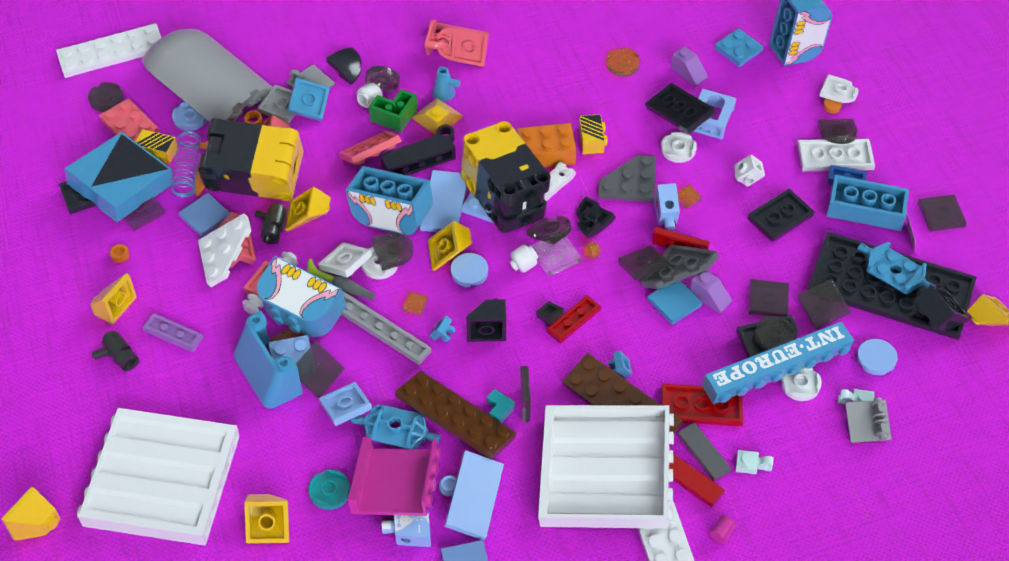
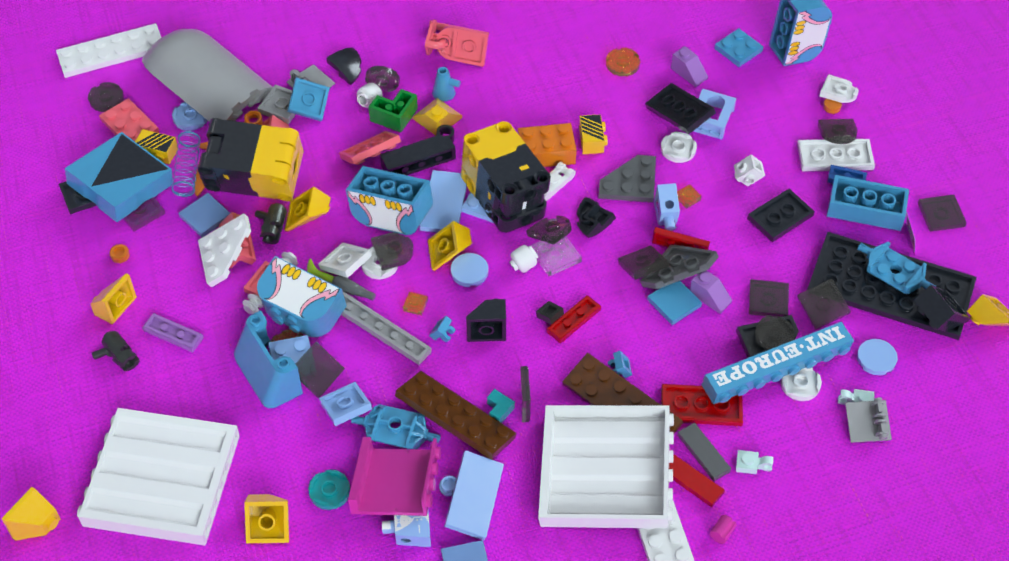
(592, 250): plate -> none

